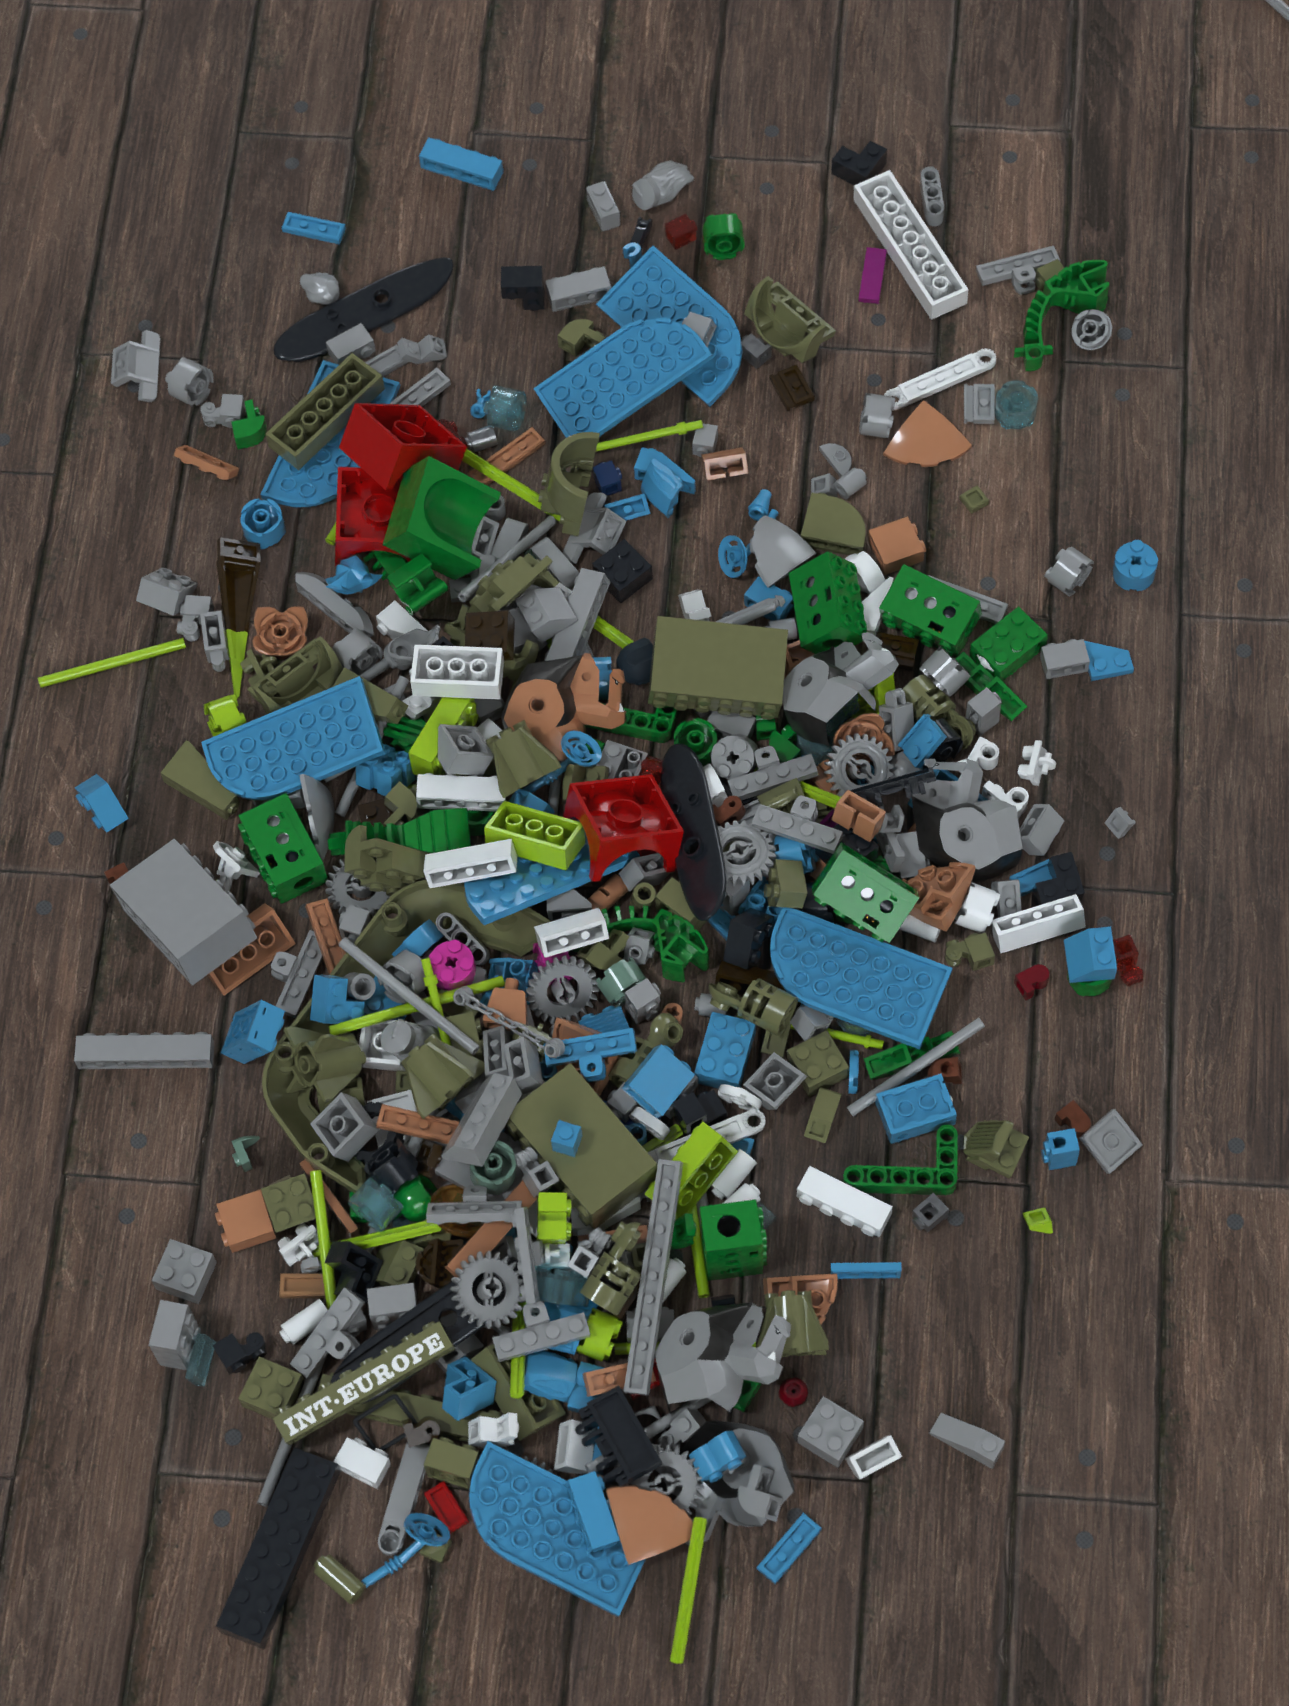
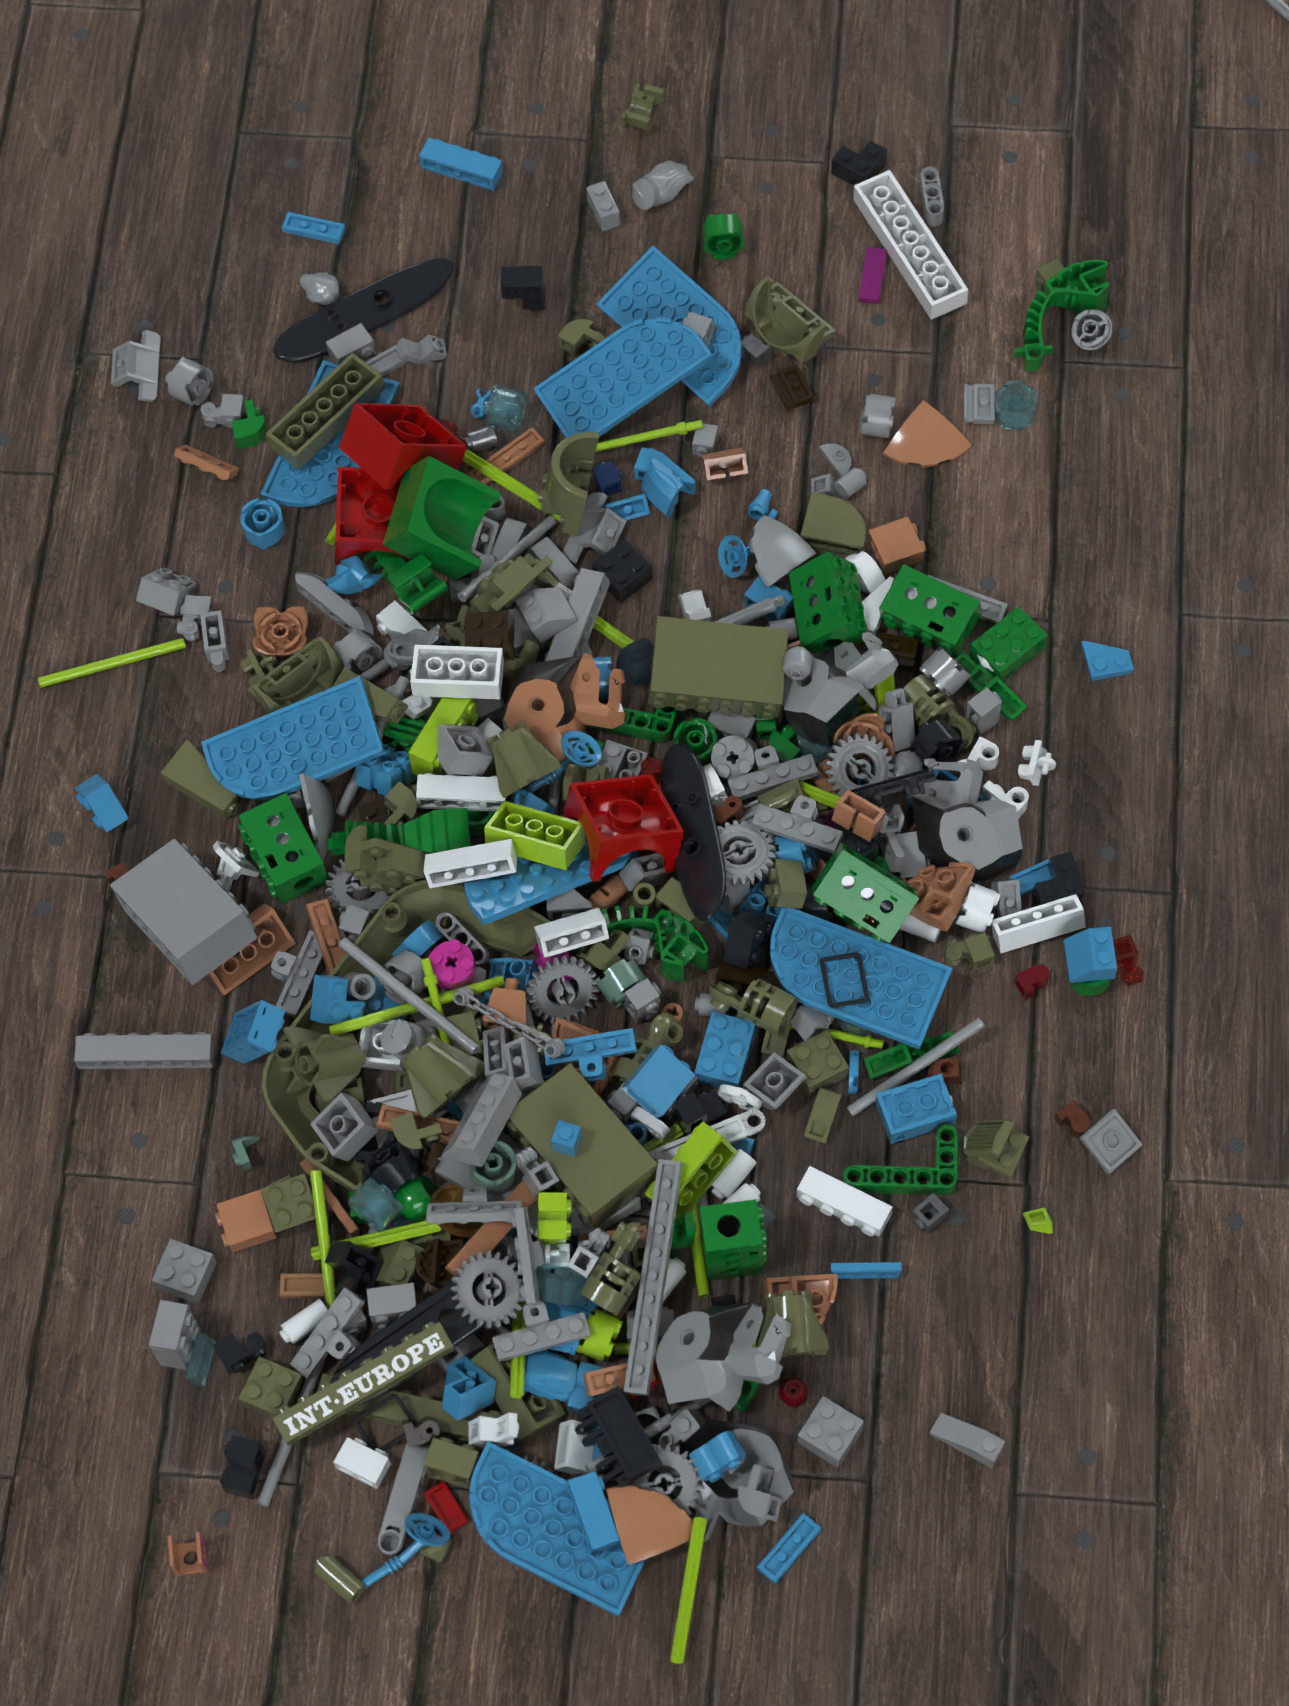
(178, 1551): none -> nougat piece
(223, 714): lime brick -> none
(237, 575): dark brown plate -> none
(244, 1467): none -> black brick
(278, 1548): black brick -> none
(300, 1246): white hips -> none
(310, 1265): light grey bar -> none
(408, 1132): none -> olive brick
(424, 389): light grey plate -> none
(577, 288): light grey brick -> none
(609, 1020): dark azure brick -> none
(633, 250): piece -> none
(642, 106): none -> olive piece
(680, 231): clear red brick -> none
(797, 663): none -> light grey head
(826, 985): none -> black piece
(873, 1457): white brick -> none
(922, 740): dark azure plate -> none
(942, 378): white plate -> none
(974, 499): olive tile -> none
(1019, 268): light grey plate -> none
(1040, 829): light grey brick -> none
(1060, 1149): dark azure brick -> none
(1064, 658): light grey brick -> none
(1069, 570): light grey brick -> none
(1119, 822): light grey tile -> none
(1135, 566): dark azure brick -> none

